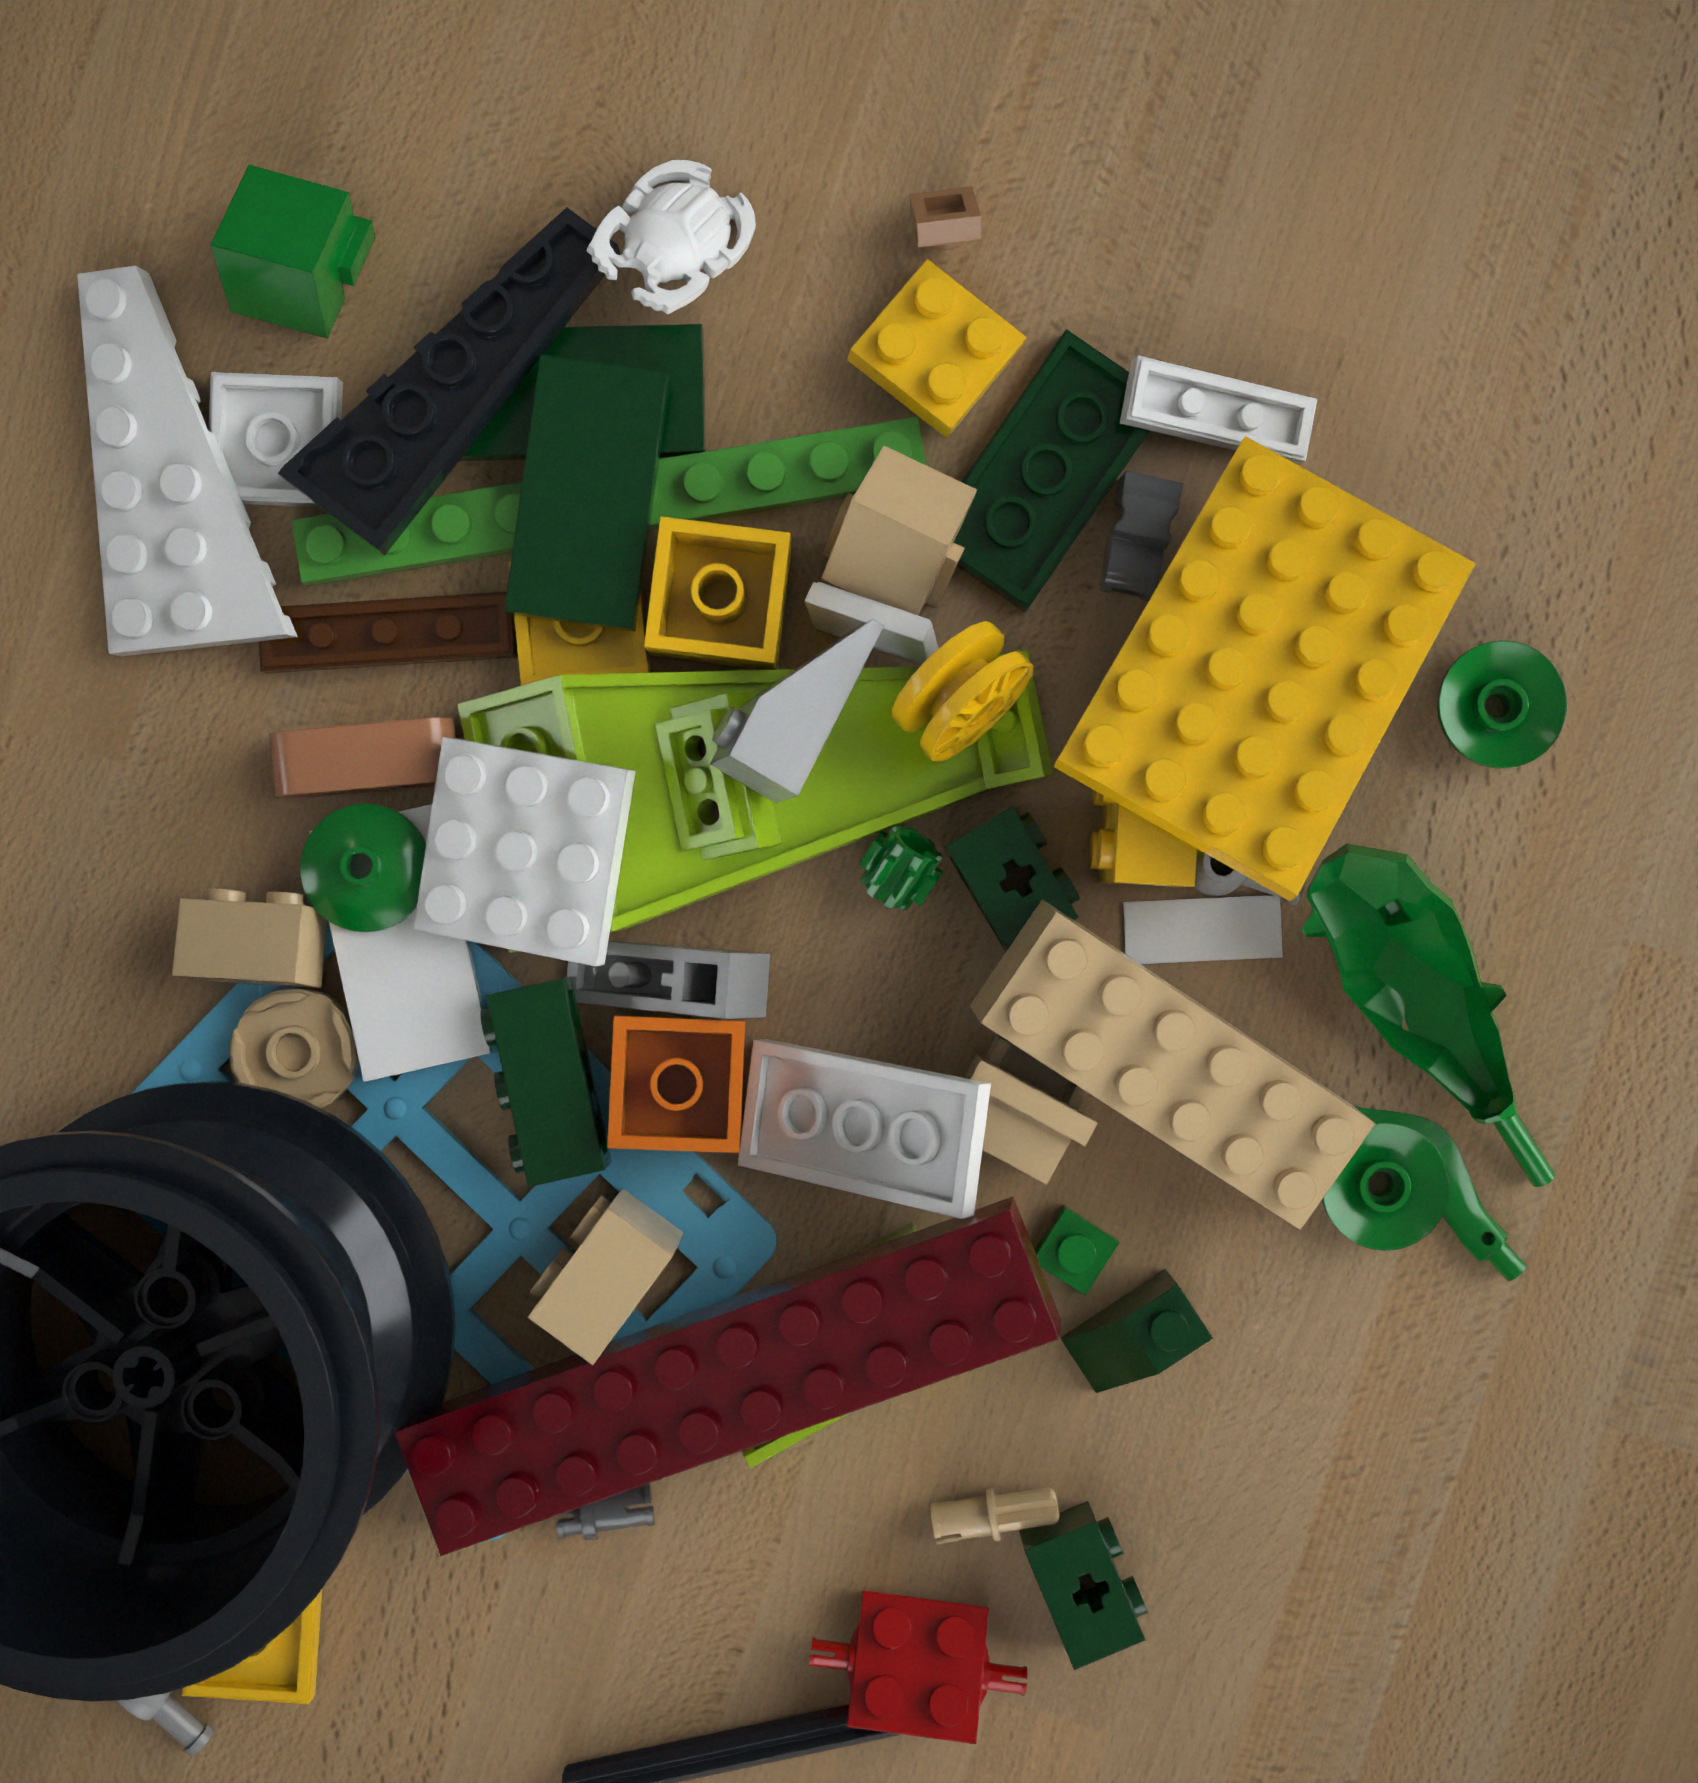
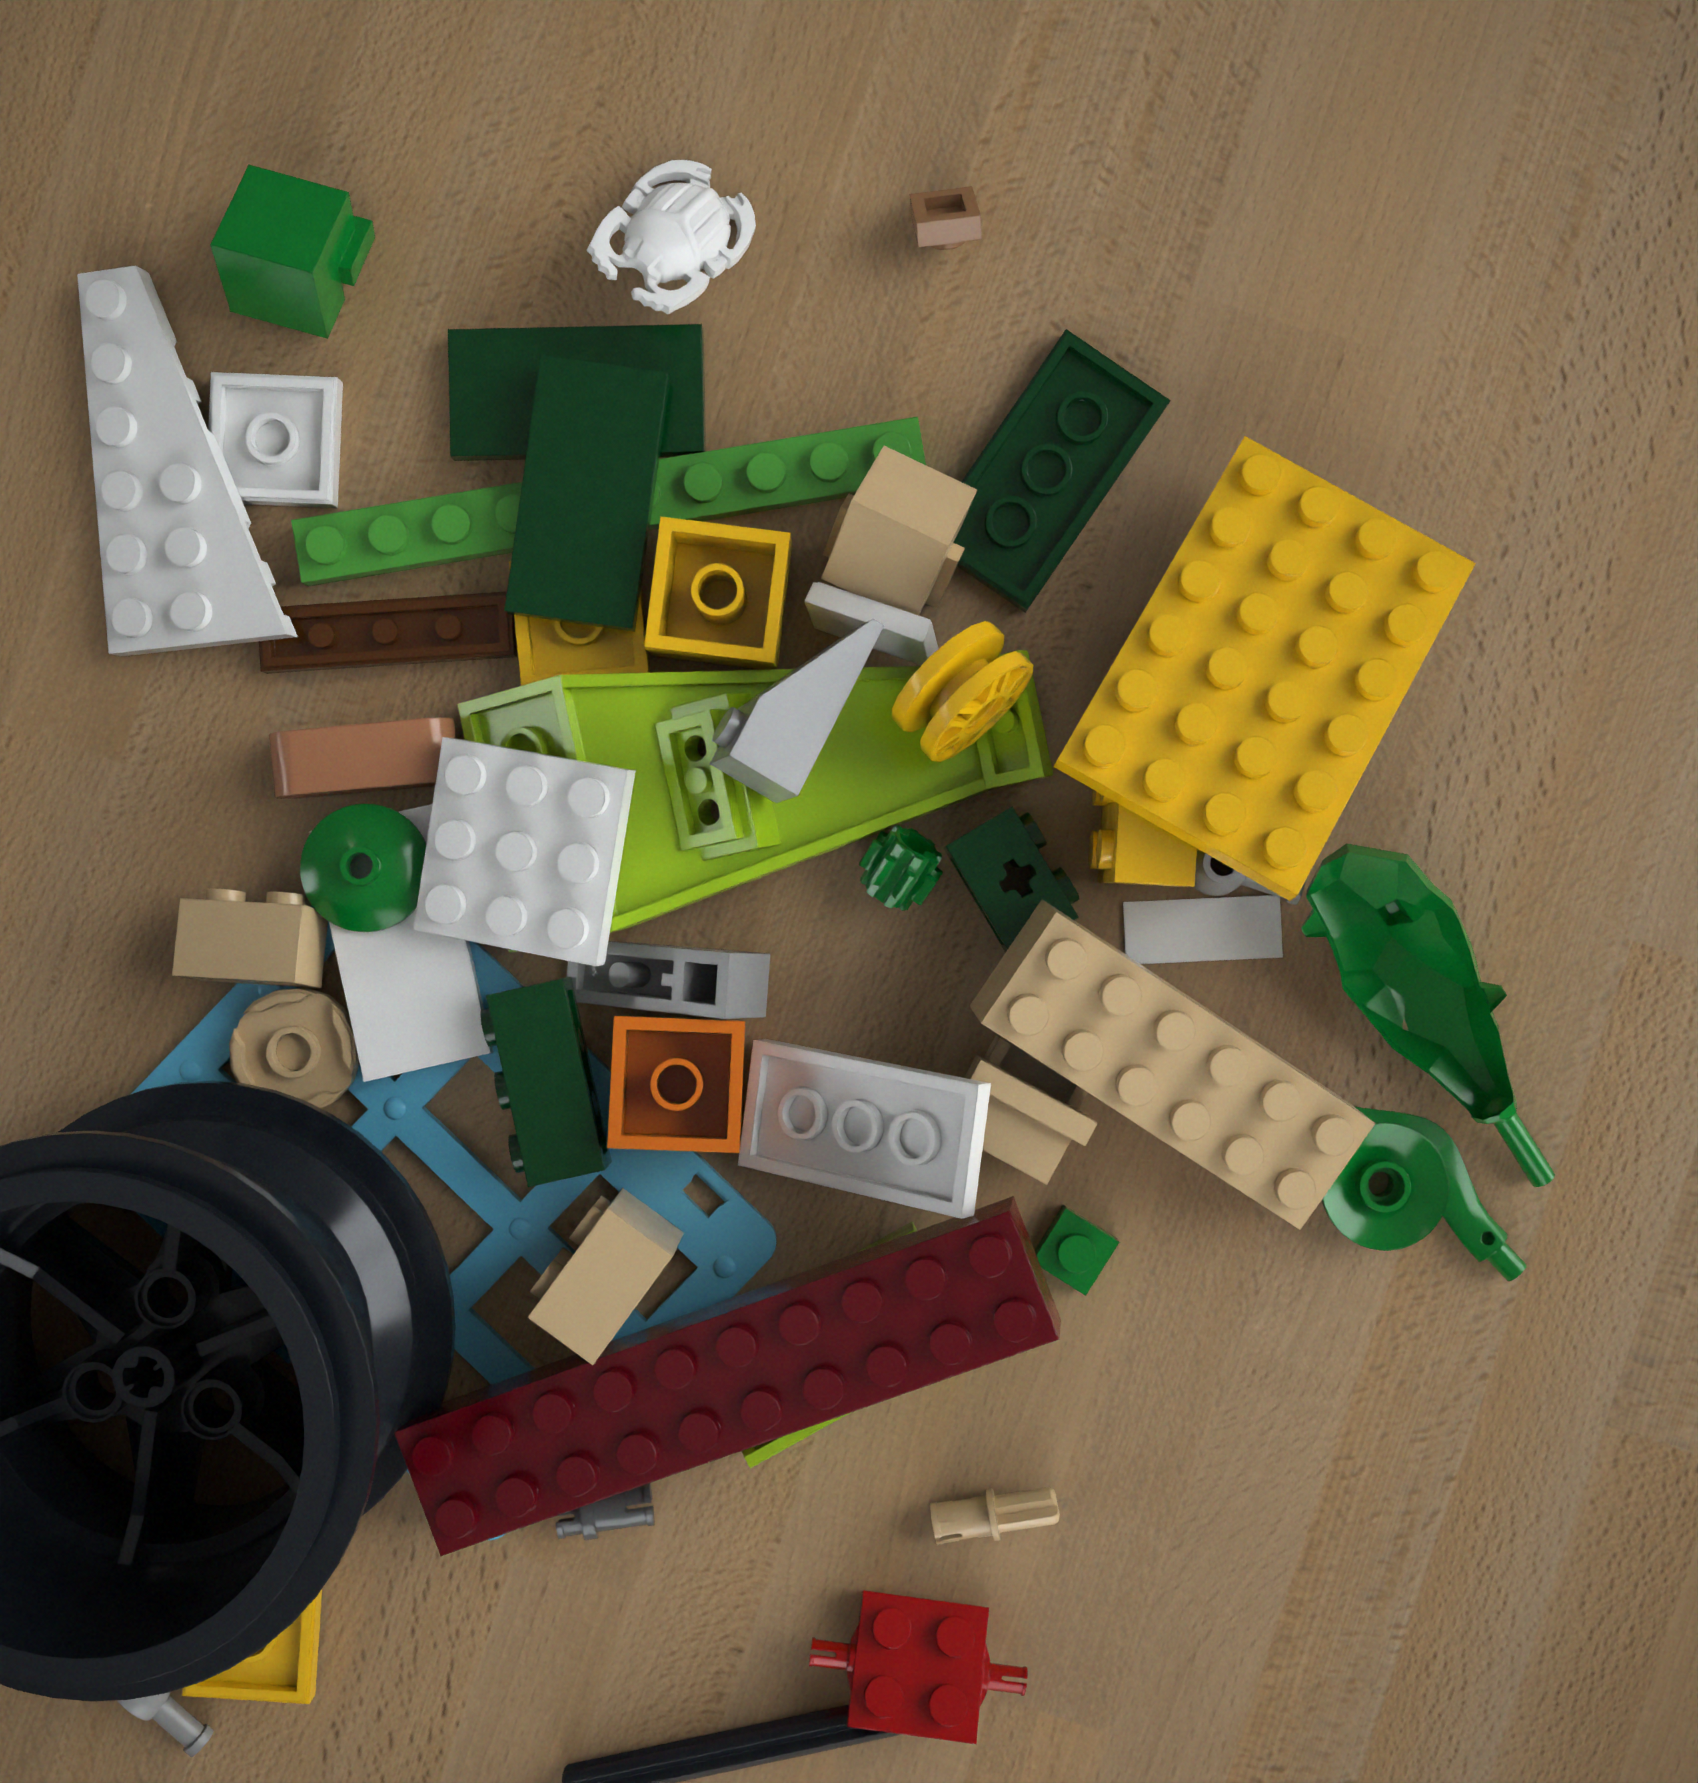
(422, 419): black wing -> none
(936, 348): yellow plate -> none
(1093, 1620): dark green brick -> none
(1137, 1335): dark green slope -> none
(1139, 538): dark grey leg -> none
(1216, 409): white tile -> none
(1531, 700): green dish -> none

